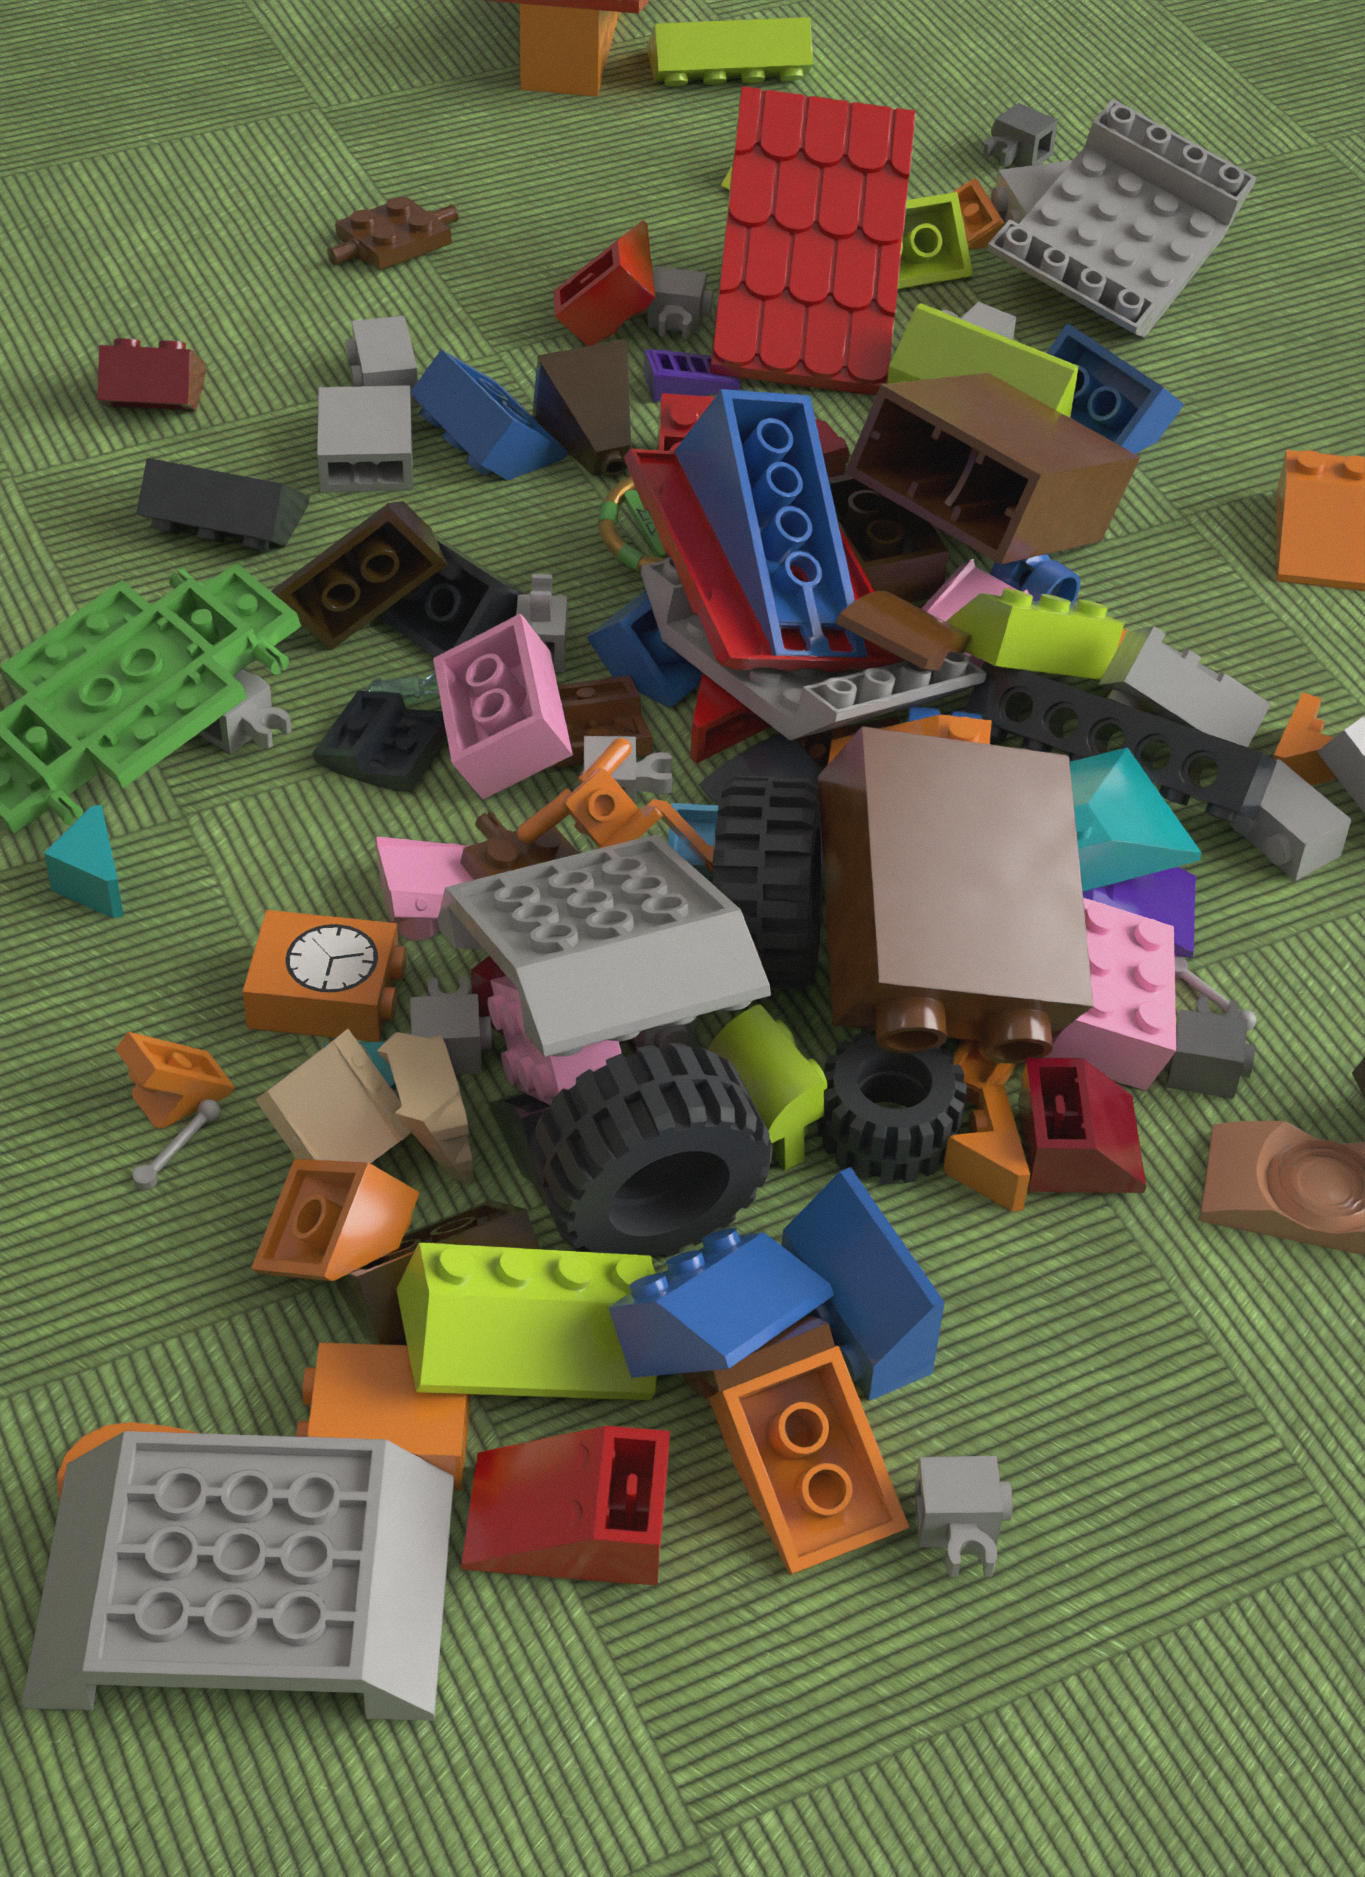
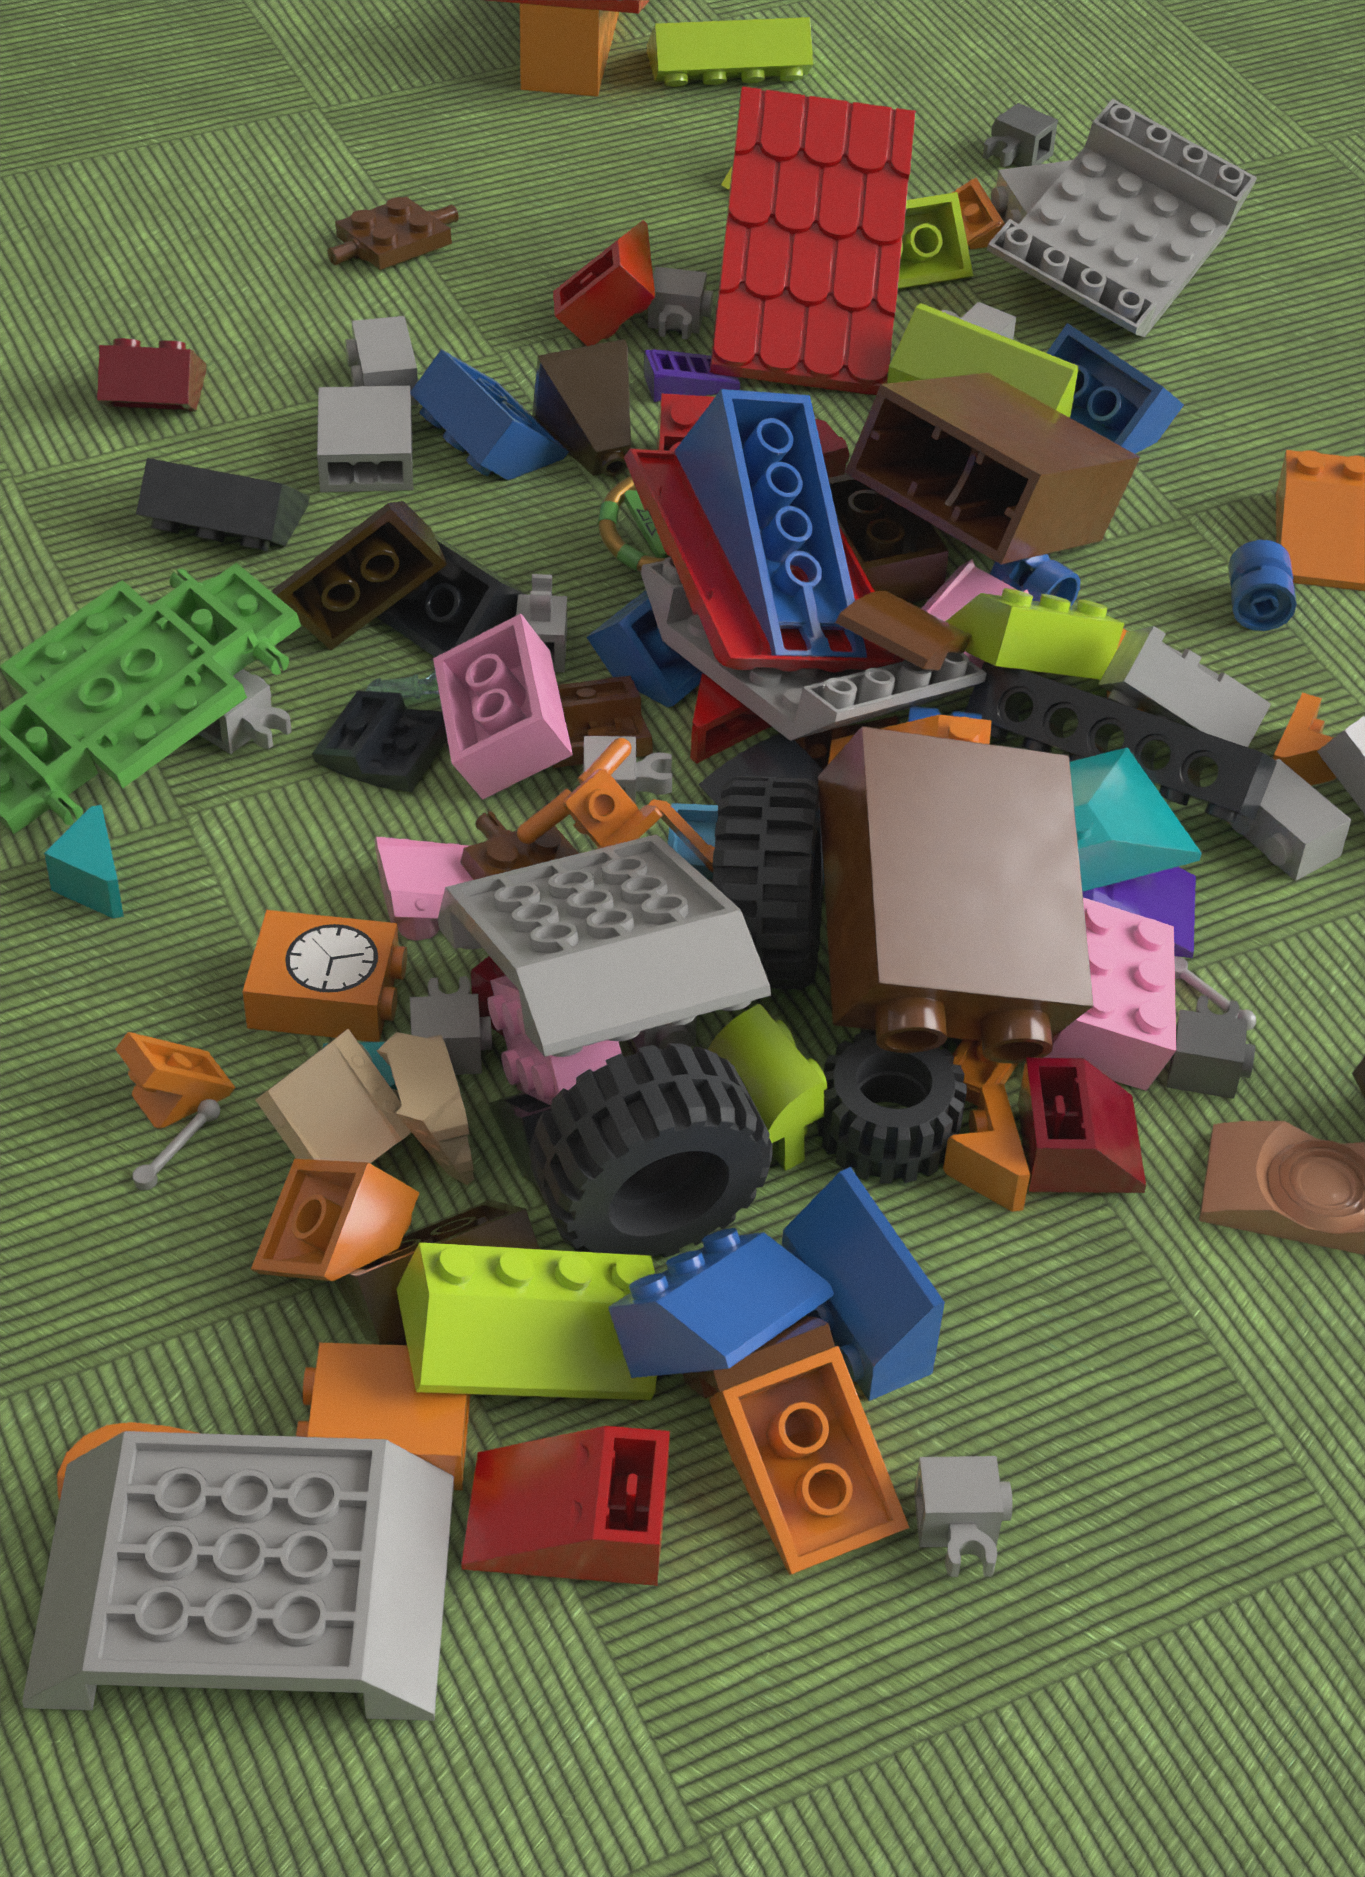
(1262, 585): none -> blue wheel

